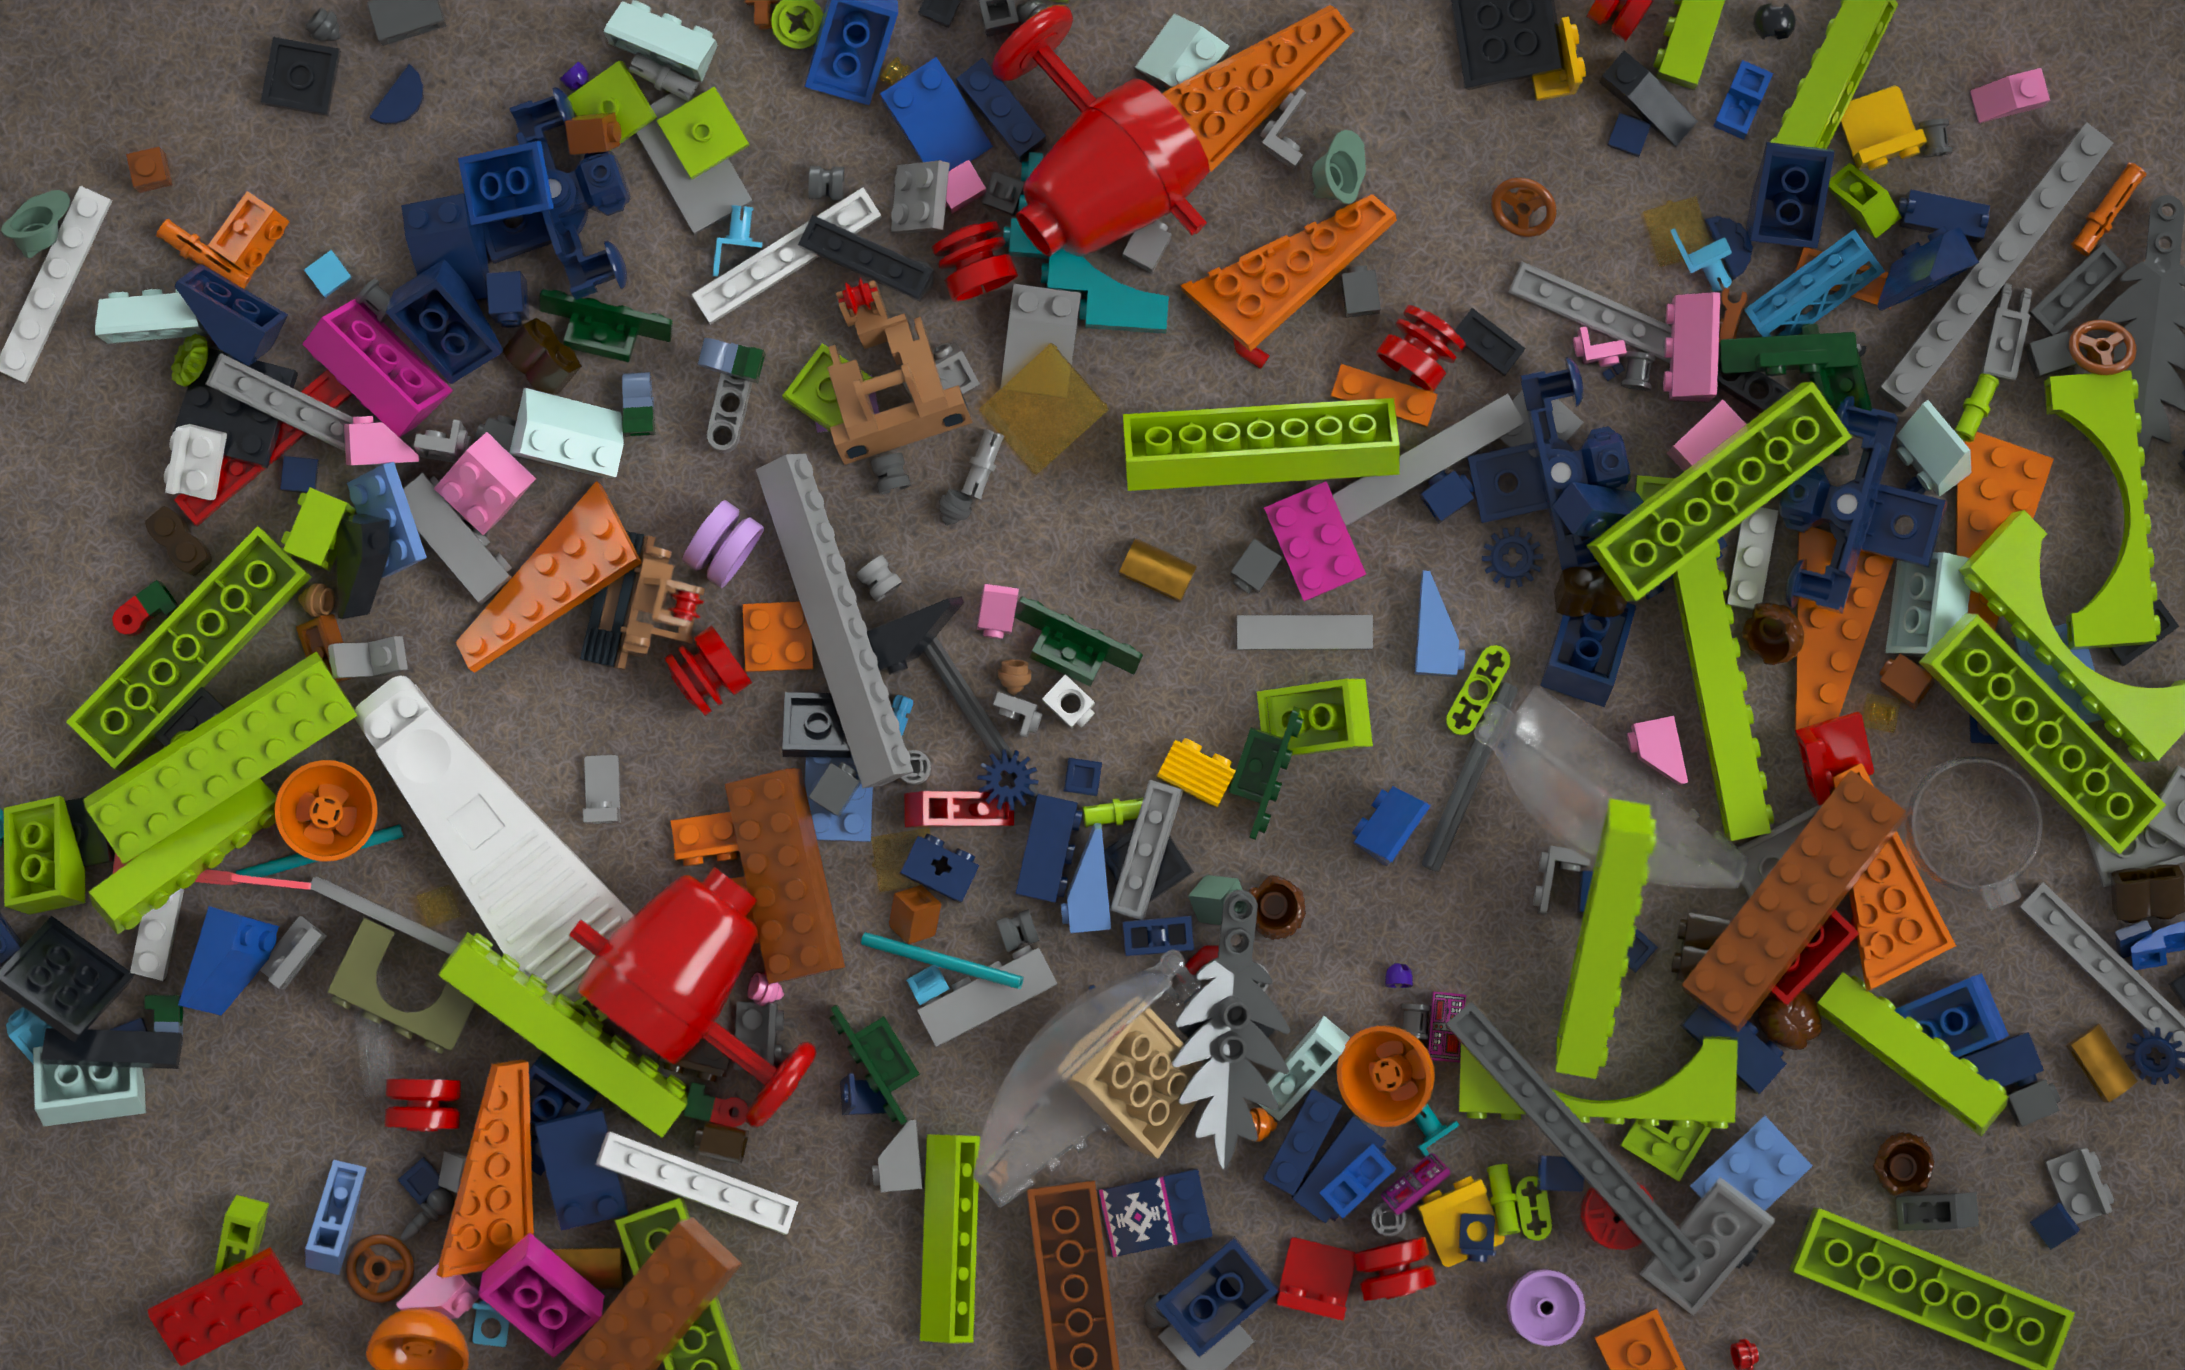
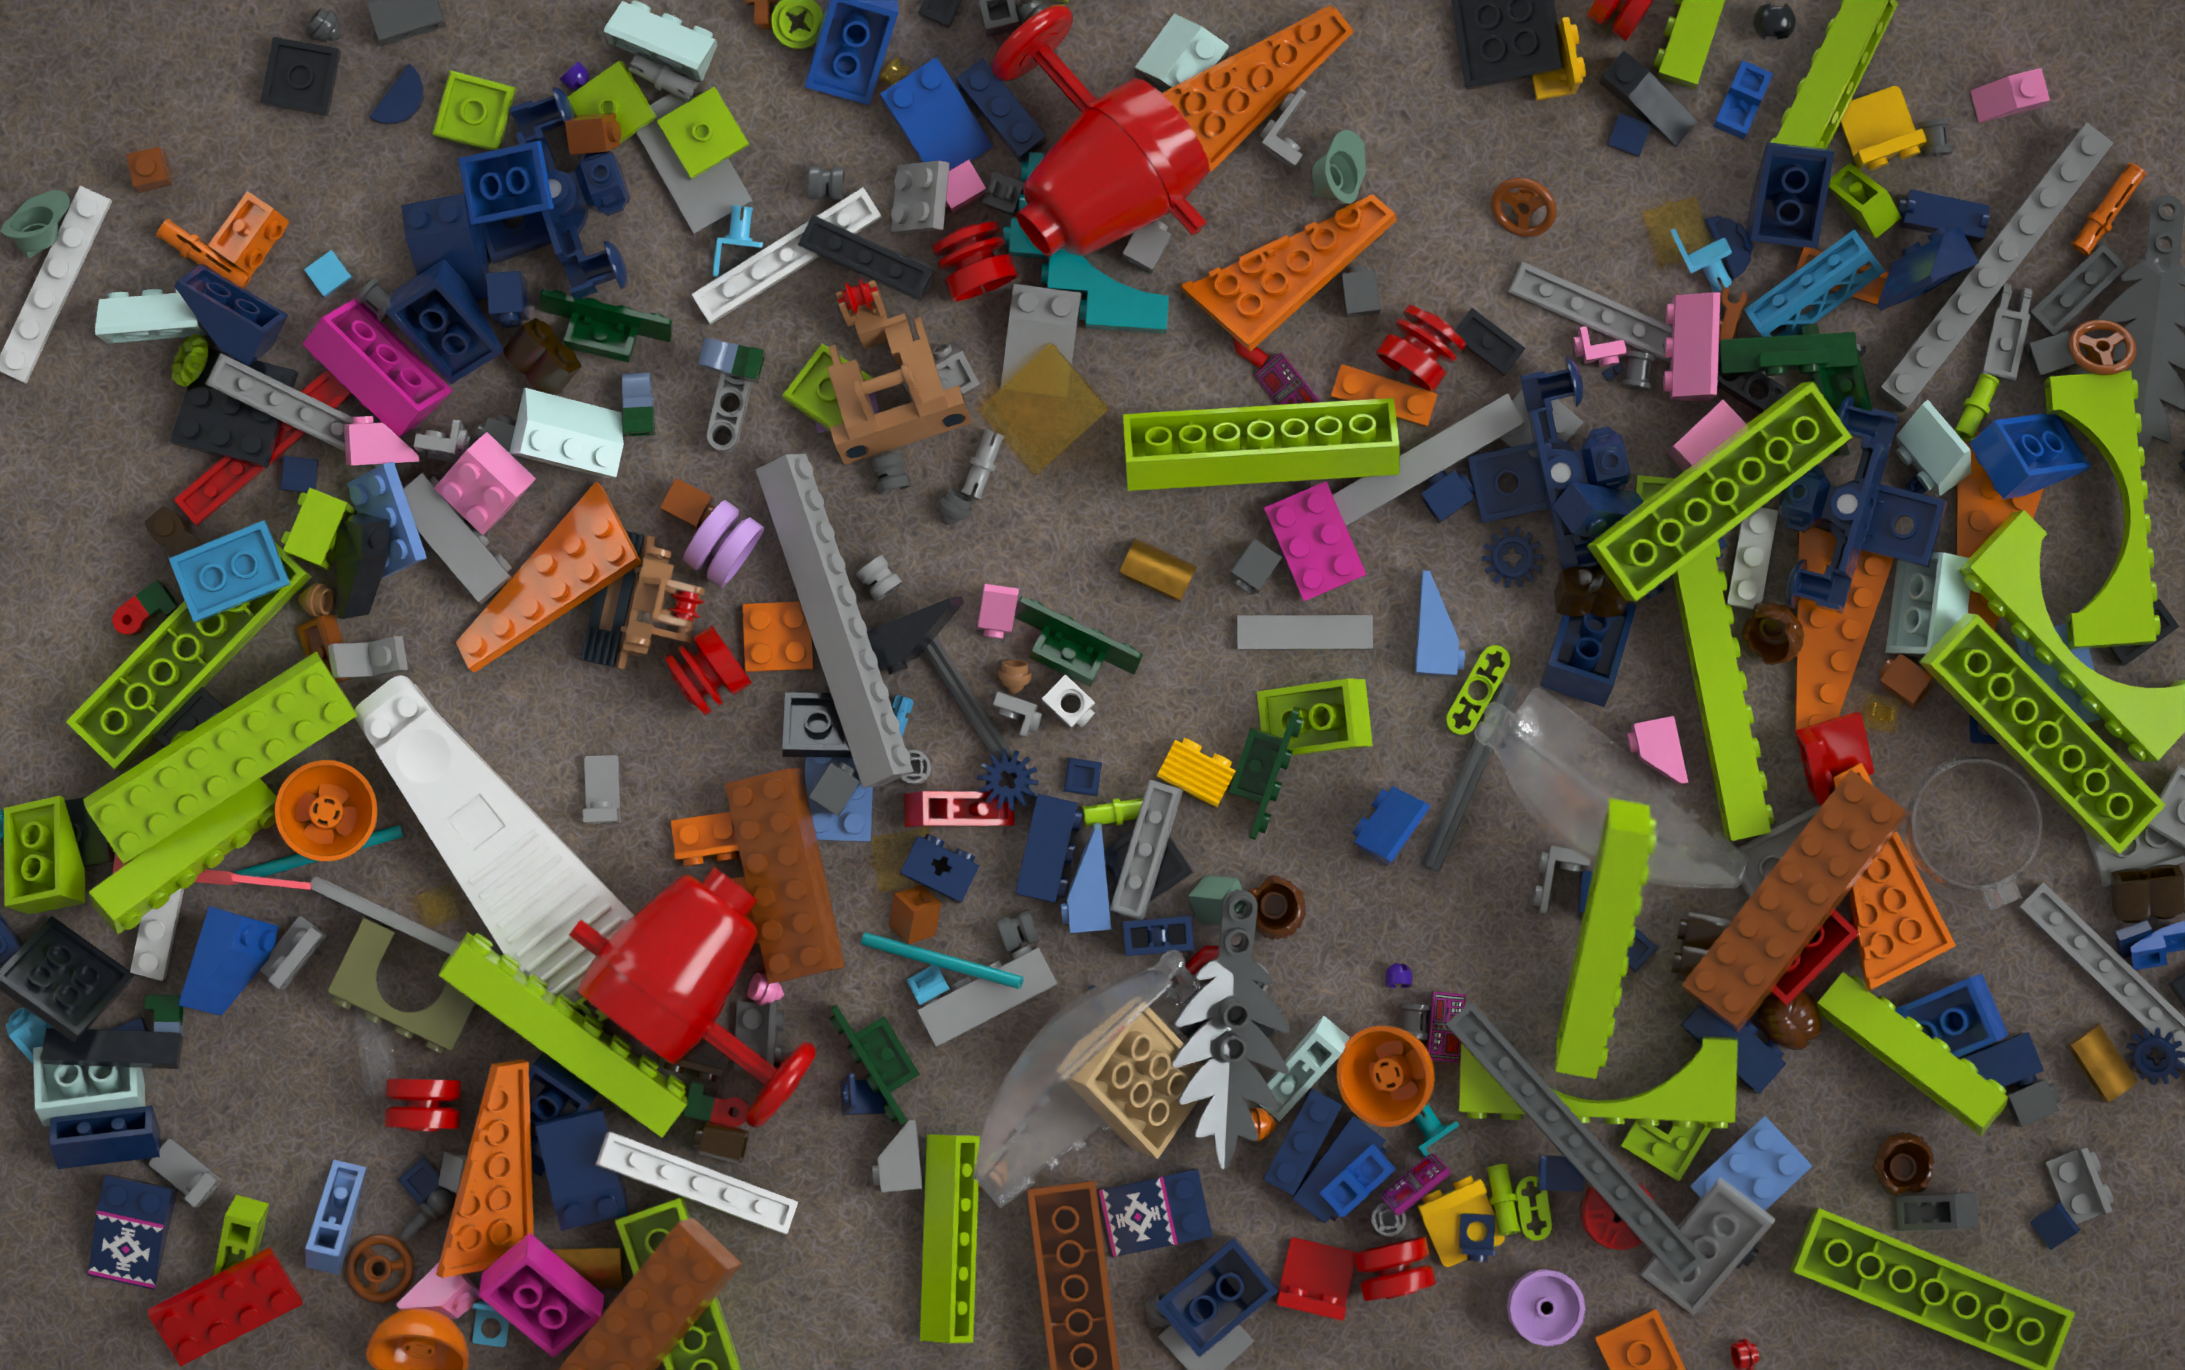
(104, 1137): none -> dark blue brick
(131, 1231): none -> dark blue slope
(185, 1173): none -> light grey bracket
(195, 461): white bracket -> none
(229, 571): none -> dark azure plate
(474, 111): none -> lime plate
(687, 503): none -> dark orange brick
(1284, 382): none -> slope
(2028, 454): none -> blue slope

